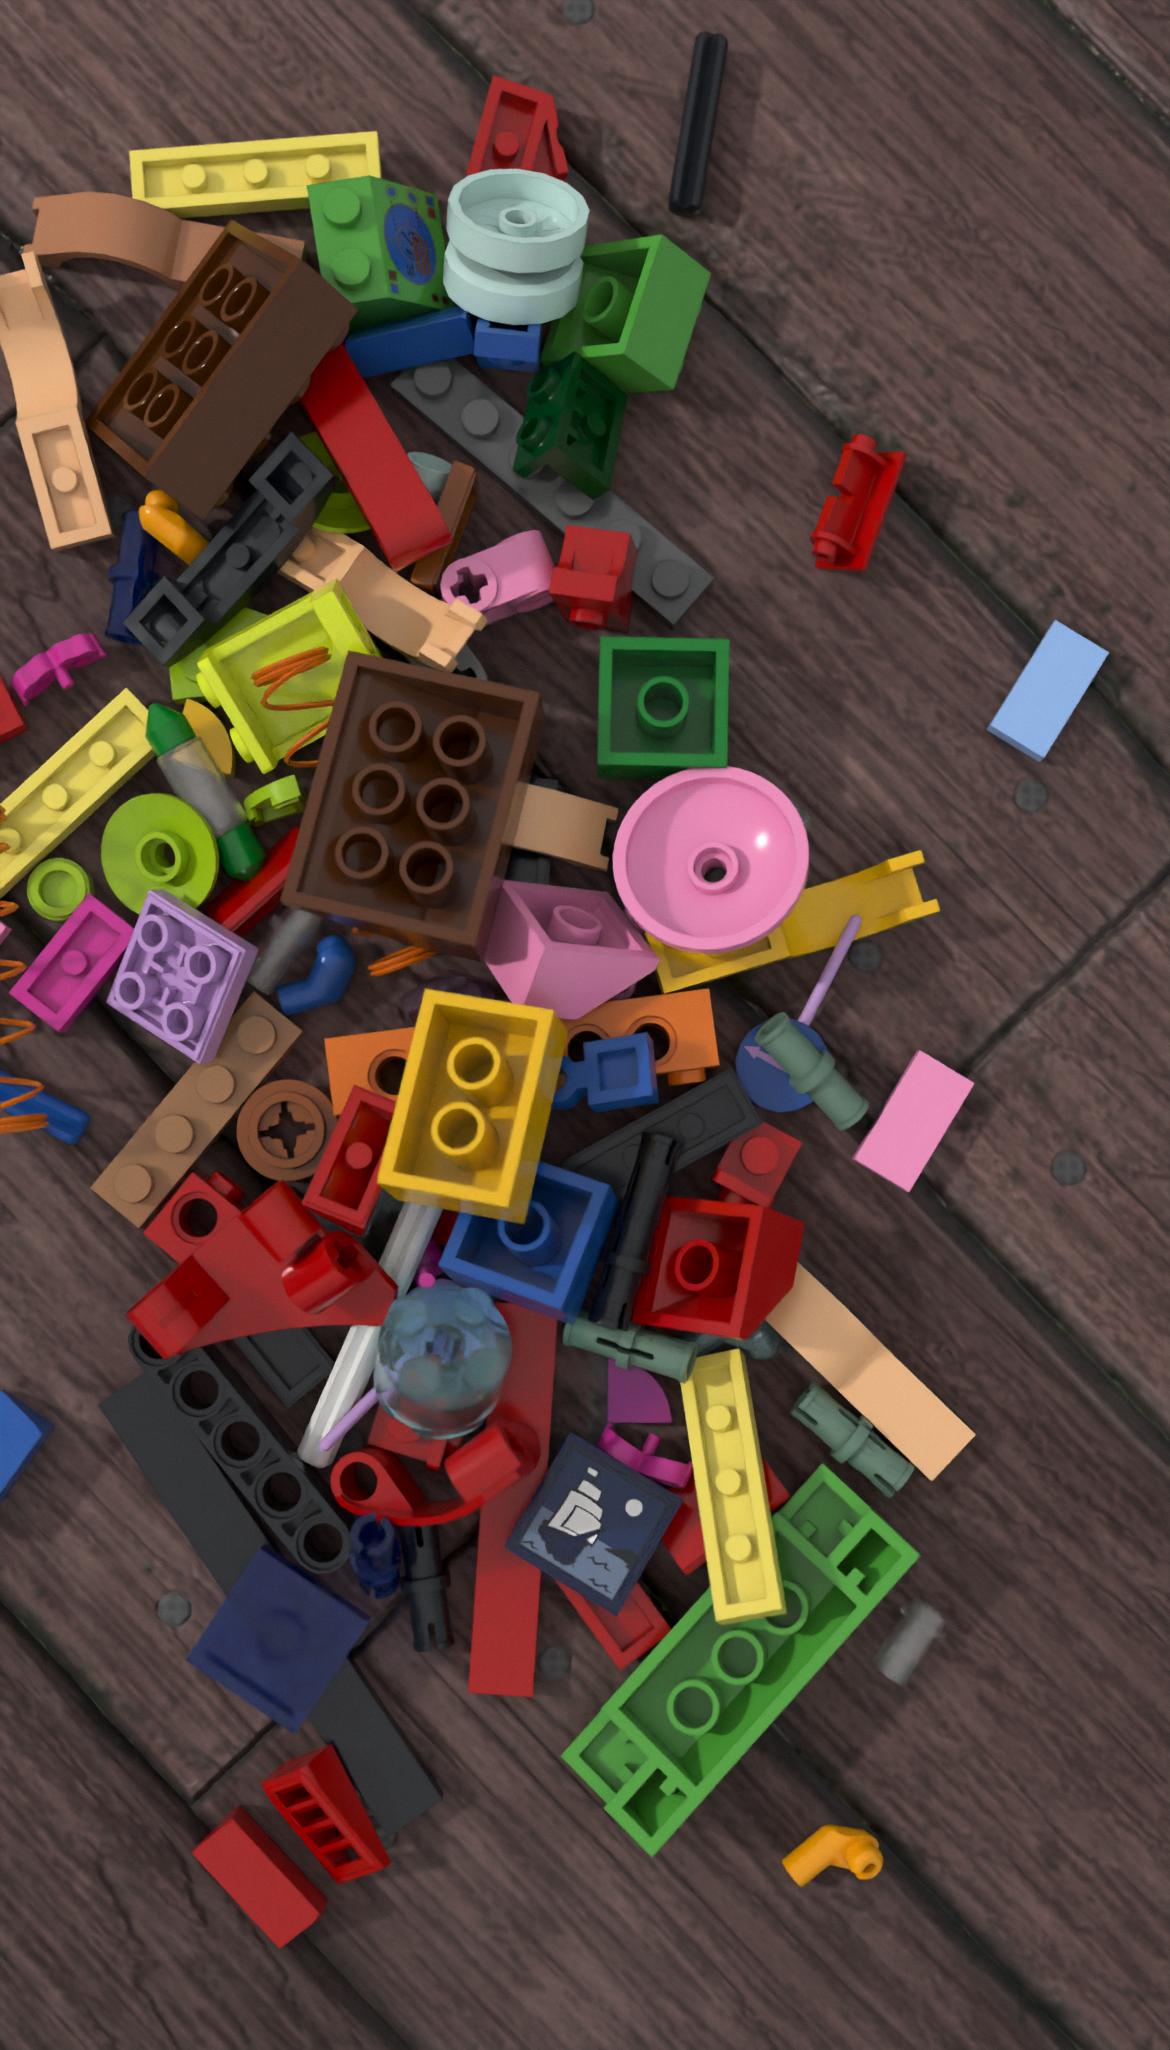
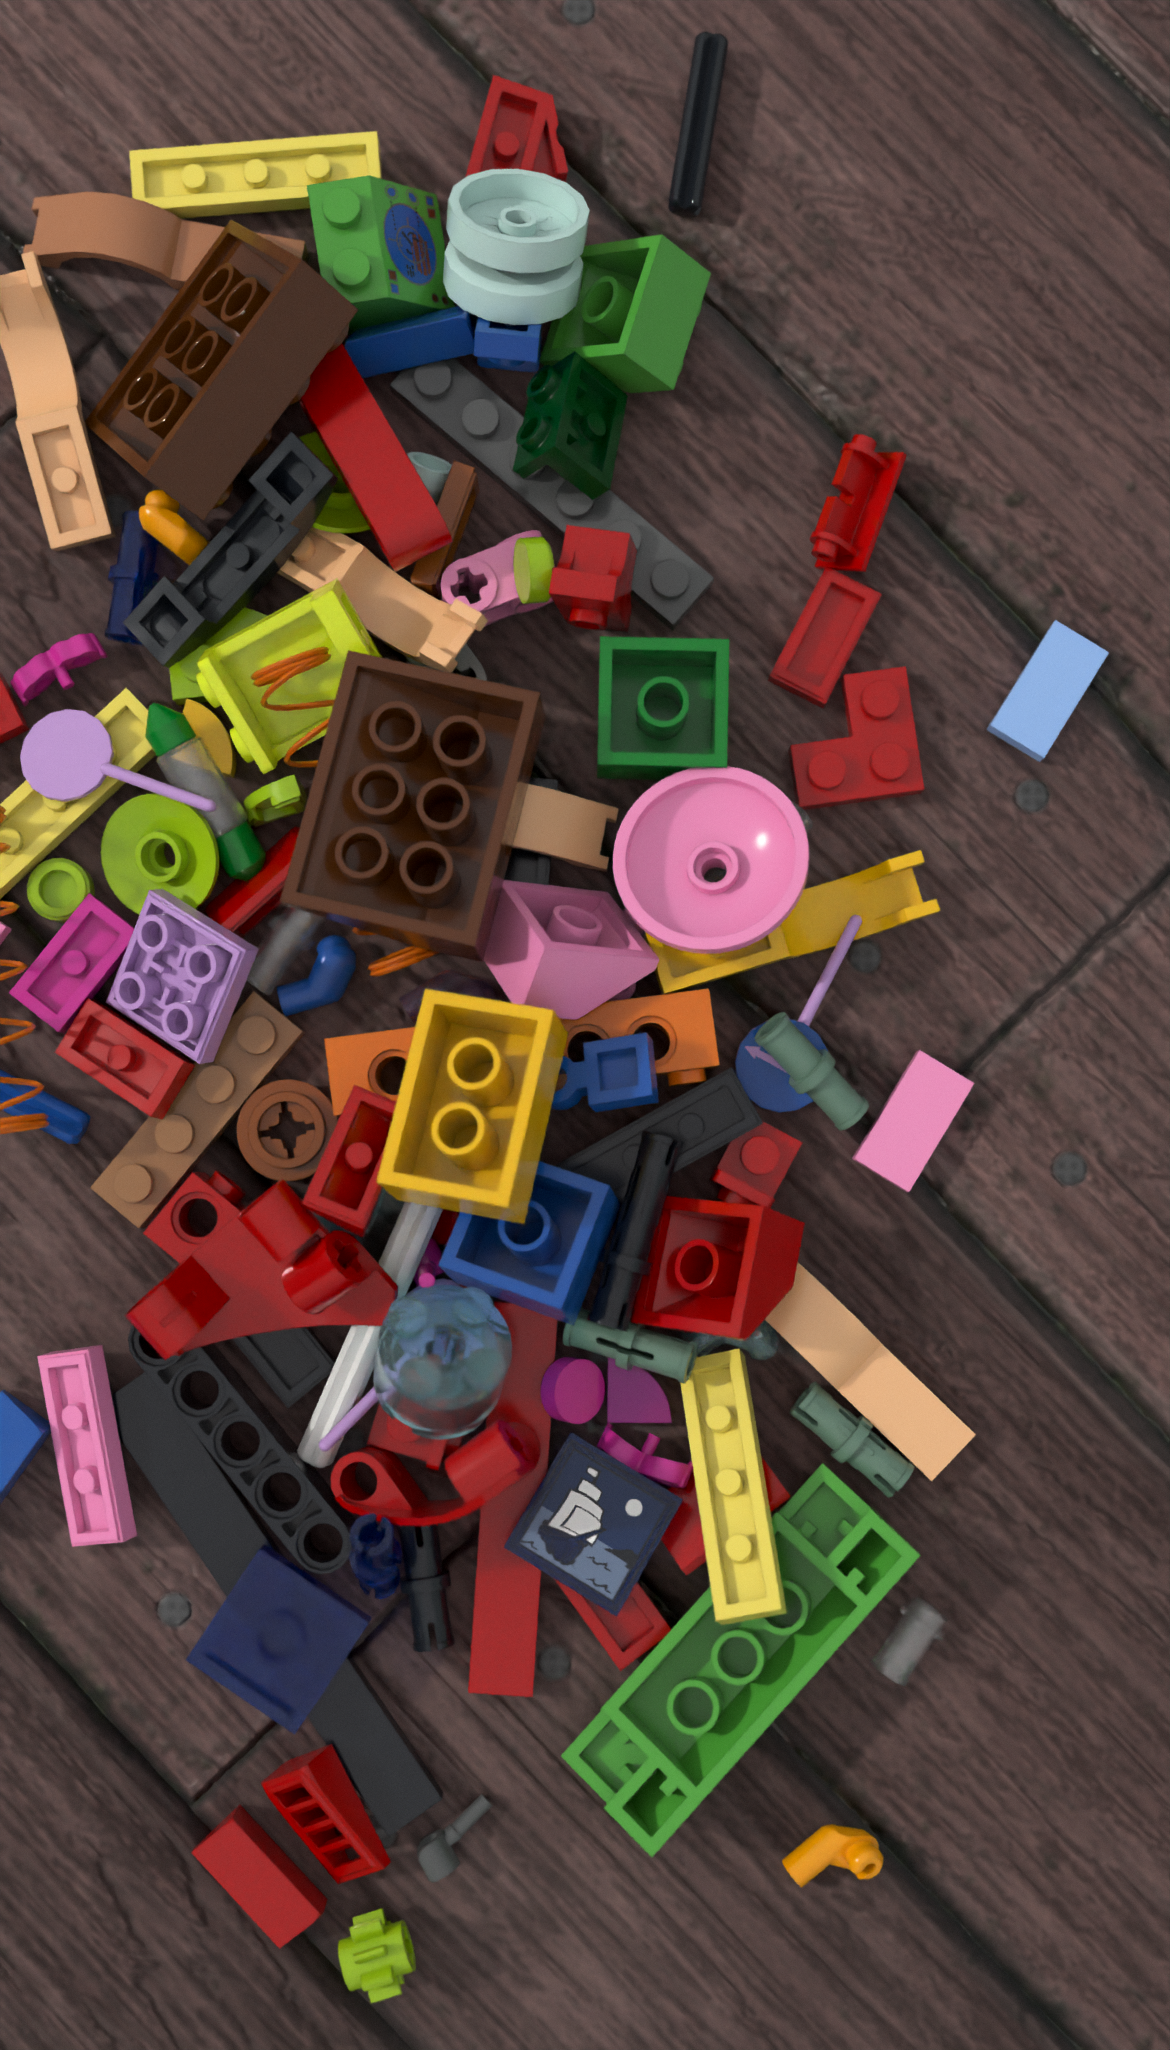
(74, 753): none -> lavender piece
(87, 1446): none -> bright pink tile
(125, 1059): none -> red plate
(376, 1955): none -> lime gear
(436, 1849): none -> dark grey hand
(533, 569): none -> lime tile
(572, 1390): none -> dark pink tile
(824, 637): none -> red tile
(876, 758): none -> red plate

